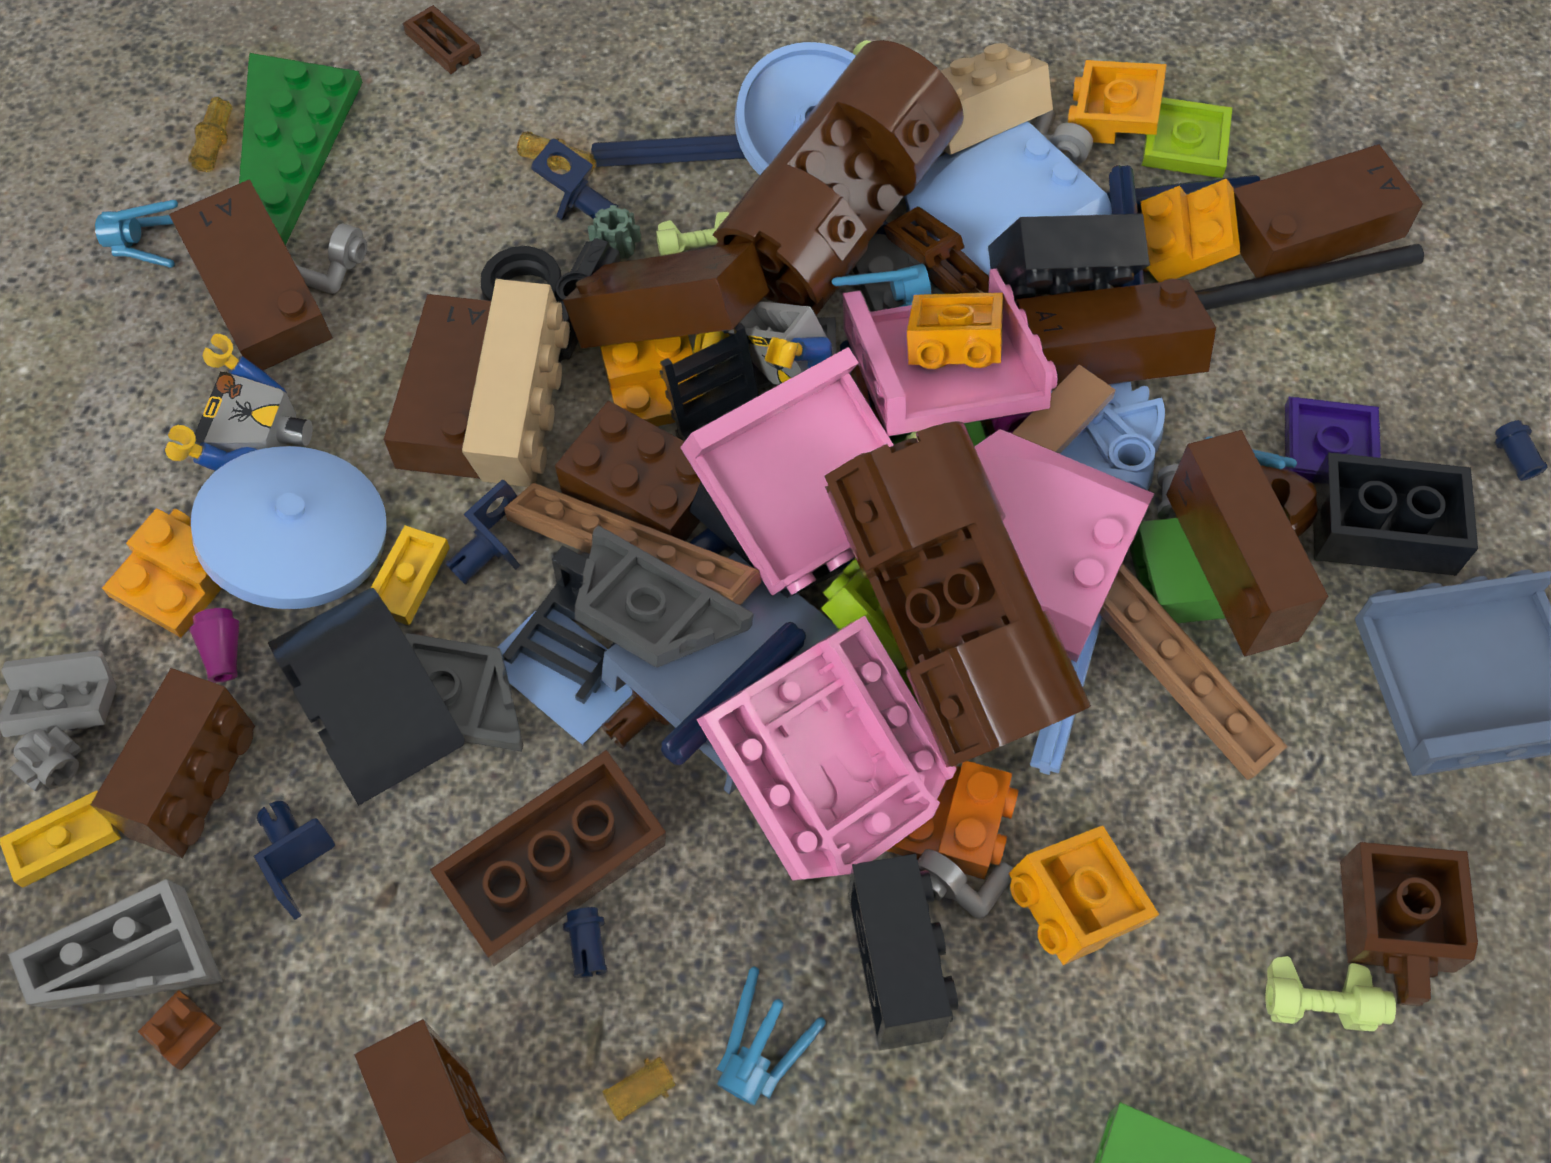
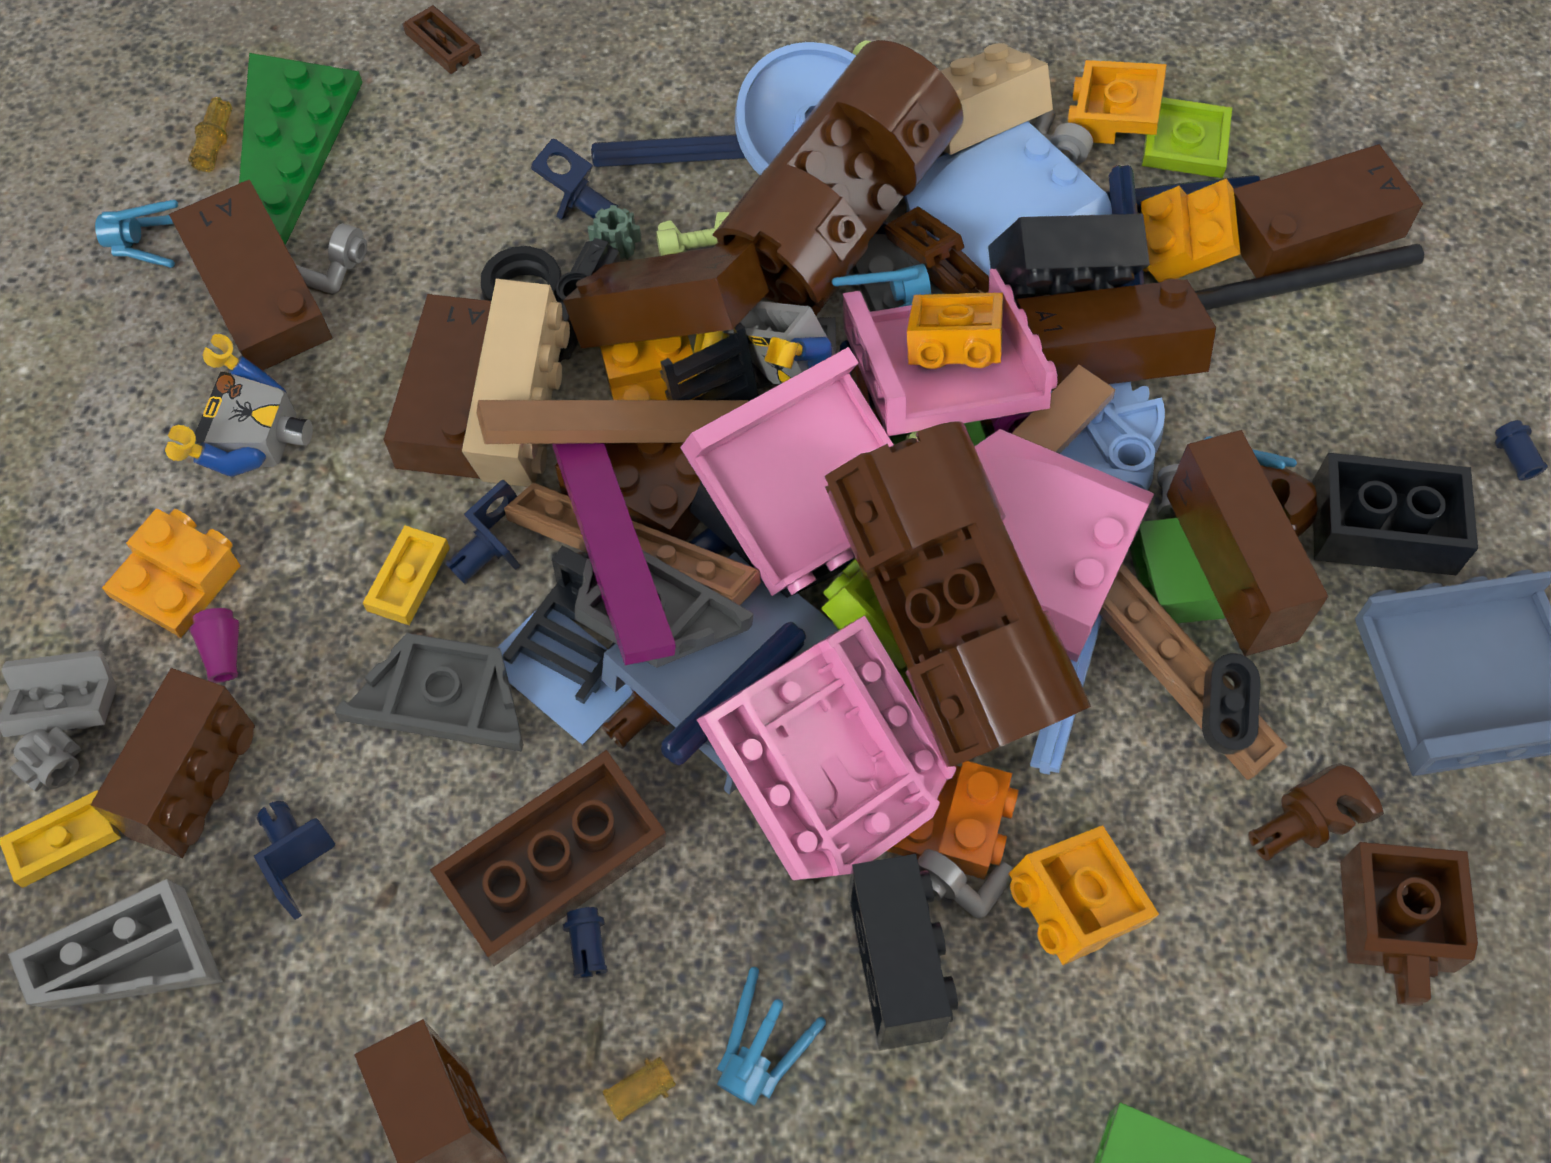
(179, 1030): dark orange tile -> none
(288, 527): light blue dish -> none
(369, 693): black panel -> none
(531, 145): clear yellow axle -> none
(596, 420): none -> medium nougat tile
(615, 553): none -> magenta tile
(1233, 707): none -> black plate
(1313, 810): none -> reddish brown piece
(1328, 426): dark purple tile -> none
(1358, 1005): yellowish green piece -> none

